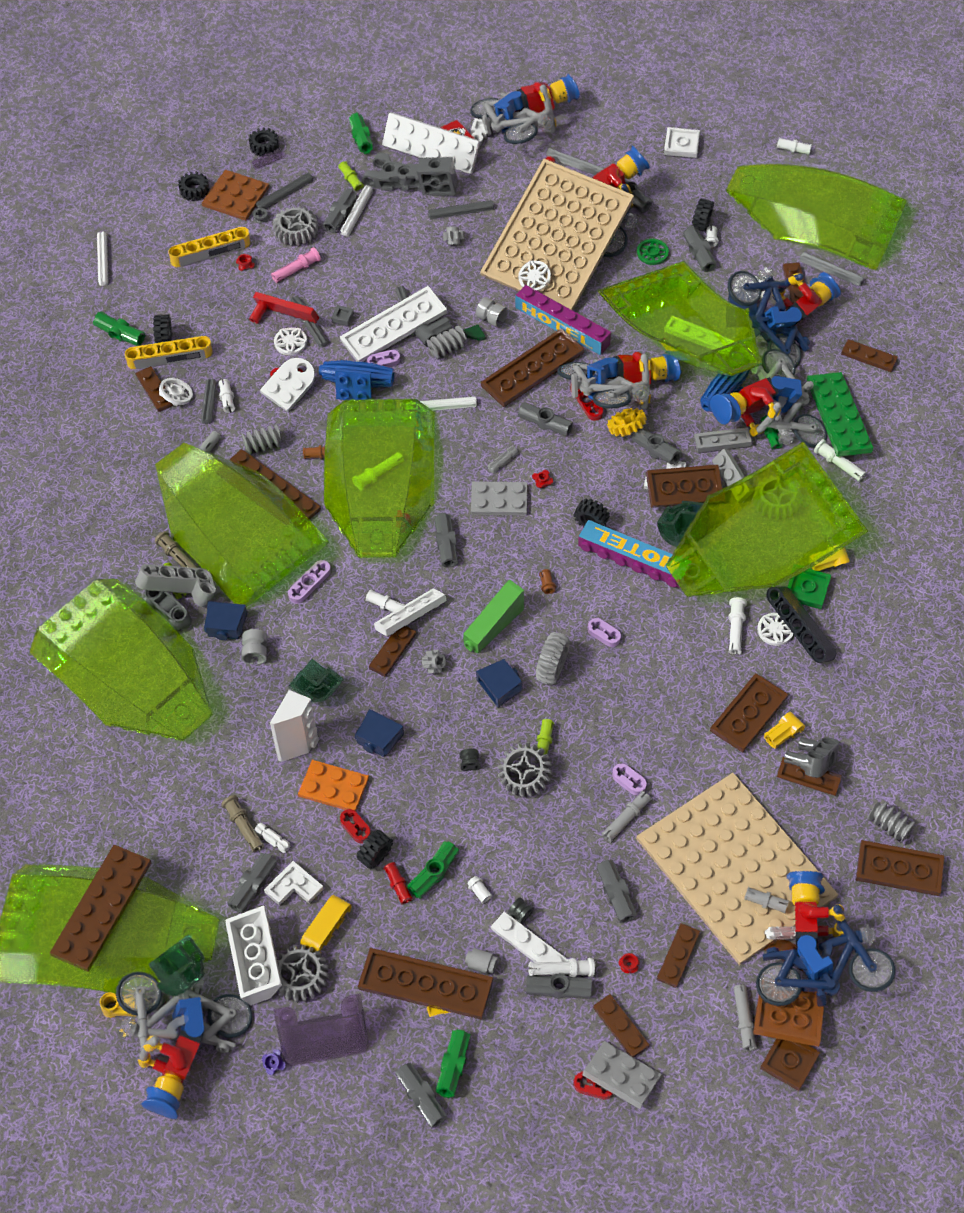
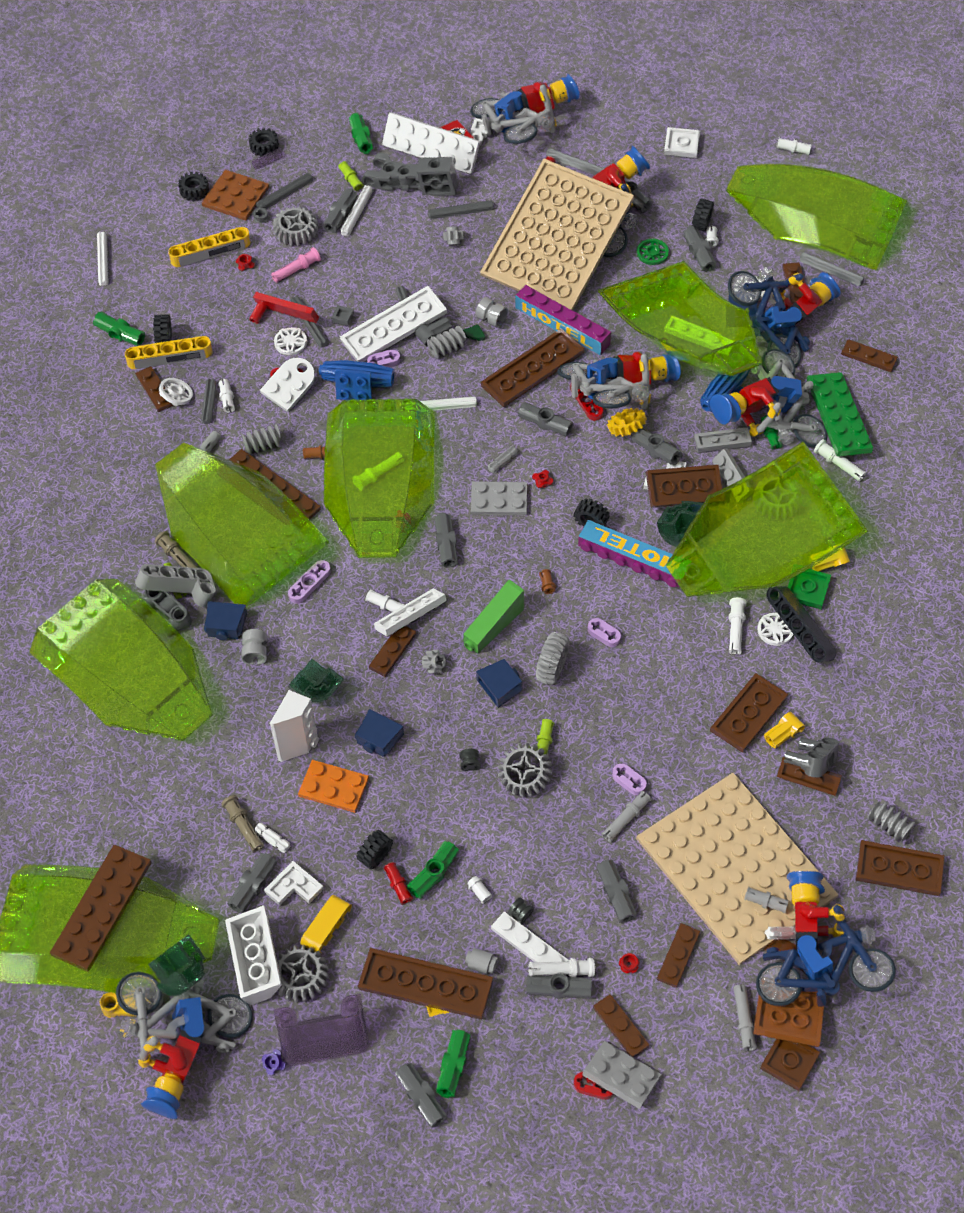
(358, 823): red beam -> none
(535, 275): white wheel -> none

